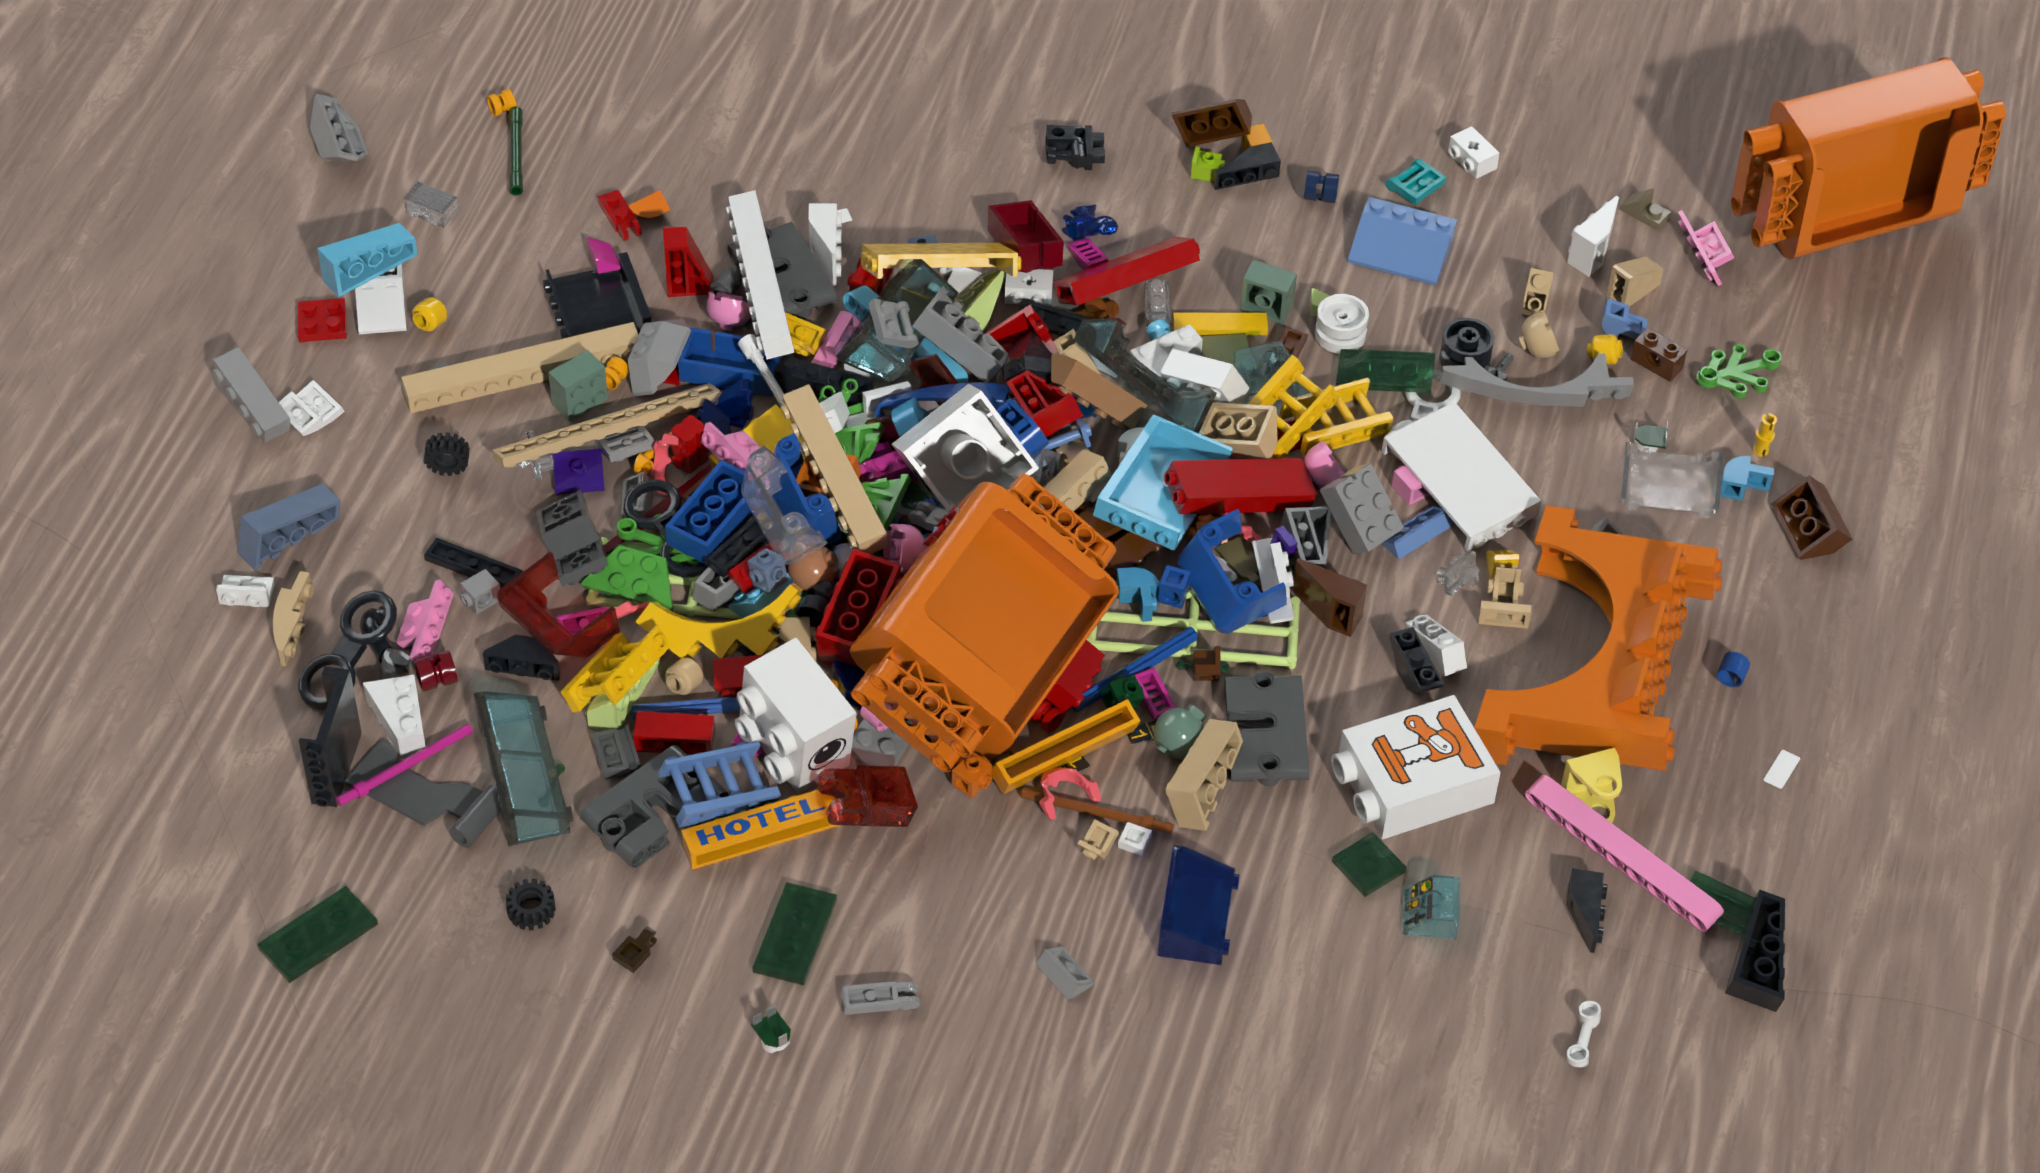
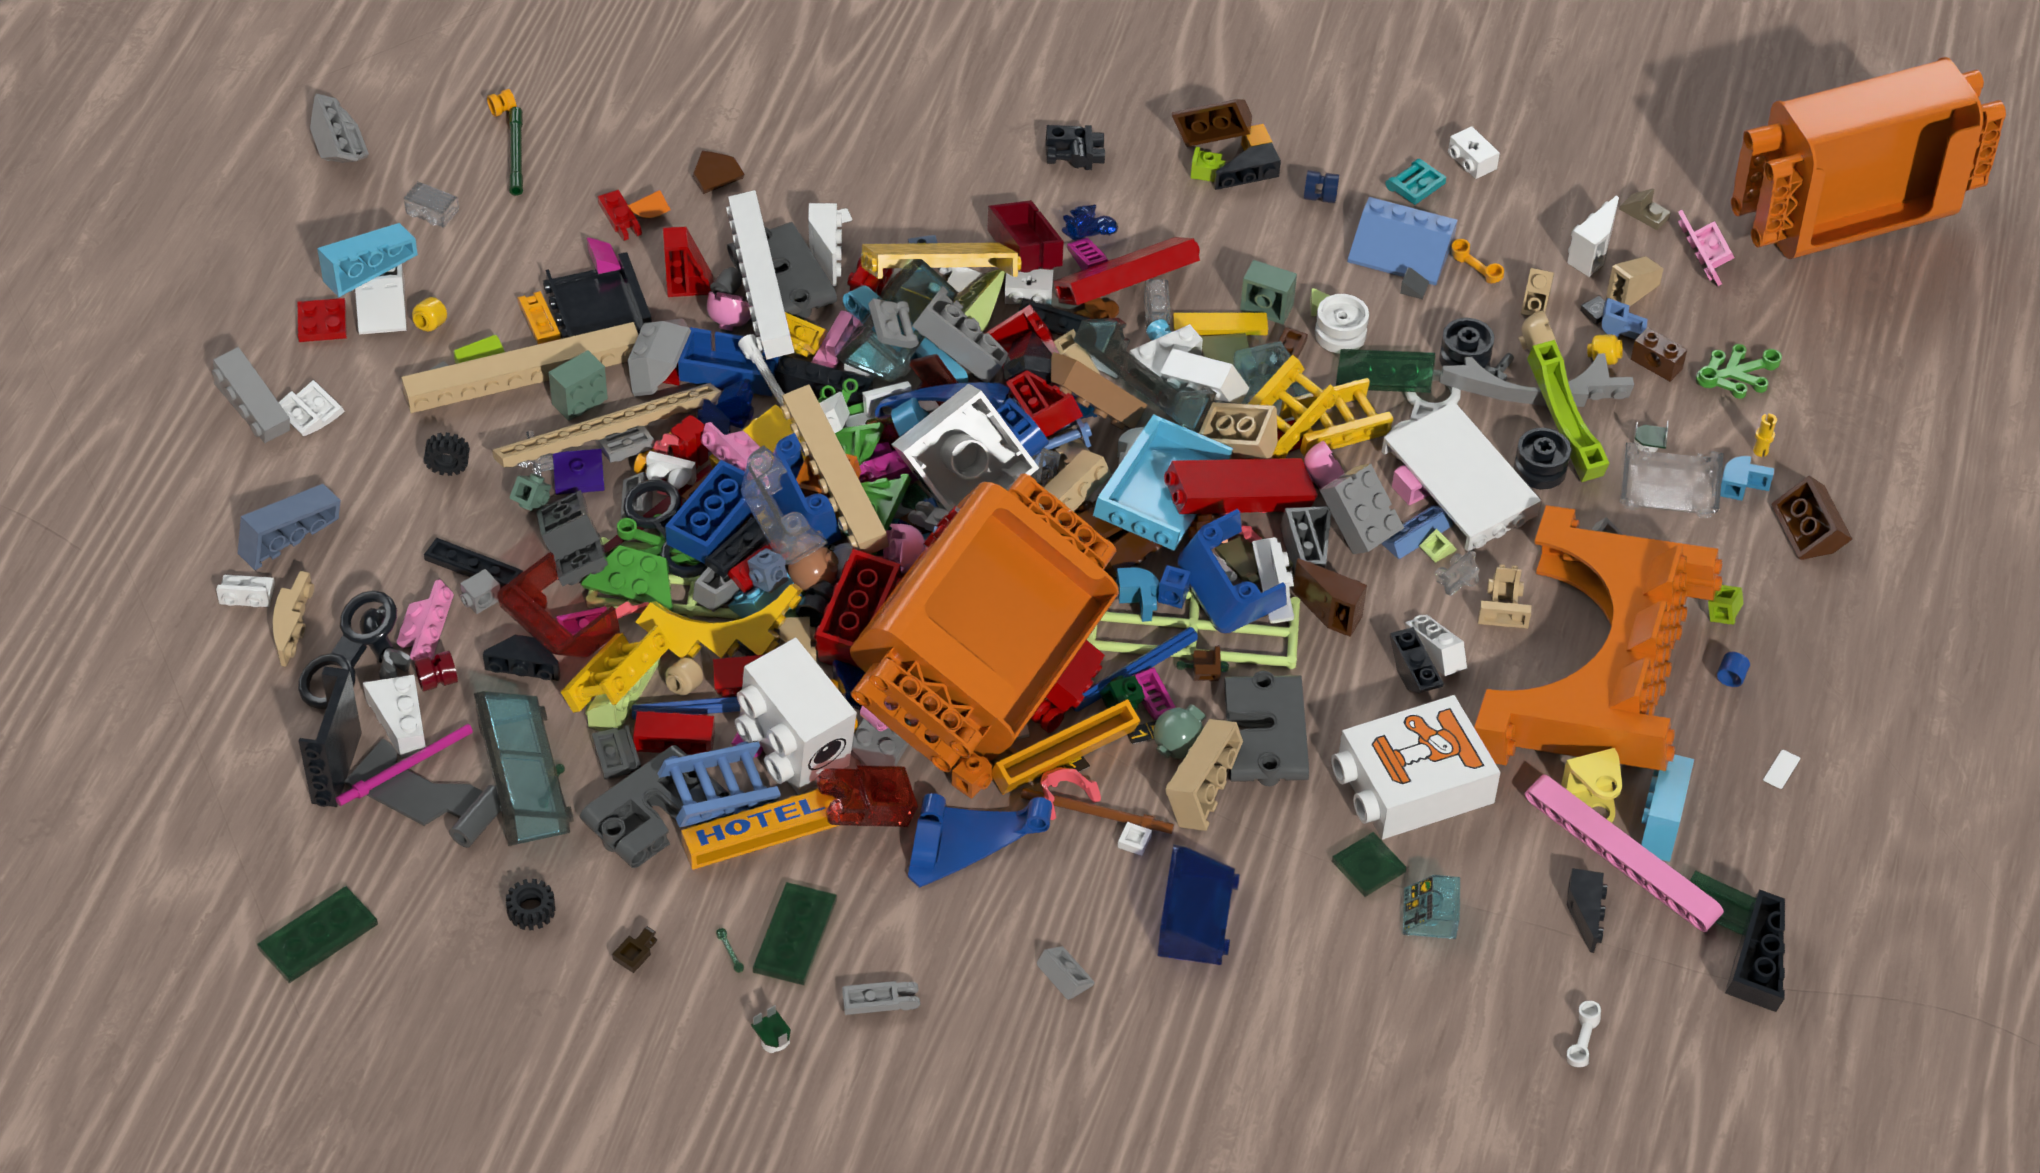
(479, 349): none -> lime slope
(530, 491): none -> sand green brick
(539, 318): none -> light orange plate
(615, 371): light orange wheel -> none
(676, 470): none -> white tile
(716, 171): none -> reddish brown slope
(722, 935): none -> clear green hinge
(956, 837): none -> blue panel
(1098, 840): tan bracket -> none
(1286, 539): dark purple plate -> none
(1414, 284): none -> dark grey slope
(1437, 546): none -> yellowish green slope
(1461, 252): none -> light orange bar
(1500, 557): yellow slope -> none
(1542, 458): none -> black wheel
(1552, 380): none -> lime arch
(1594, 309): none -> tile
(1666, 806): none -> medium azure wedge
(1726, 605): none -> lime brick

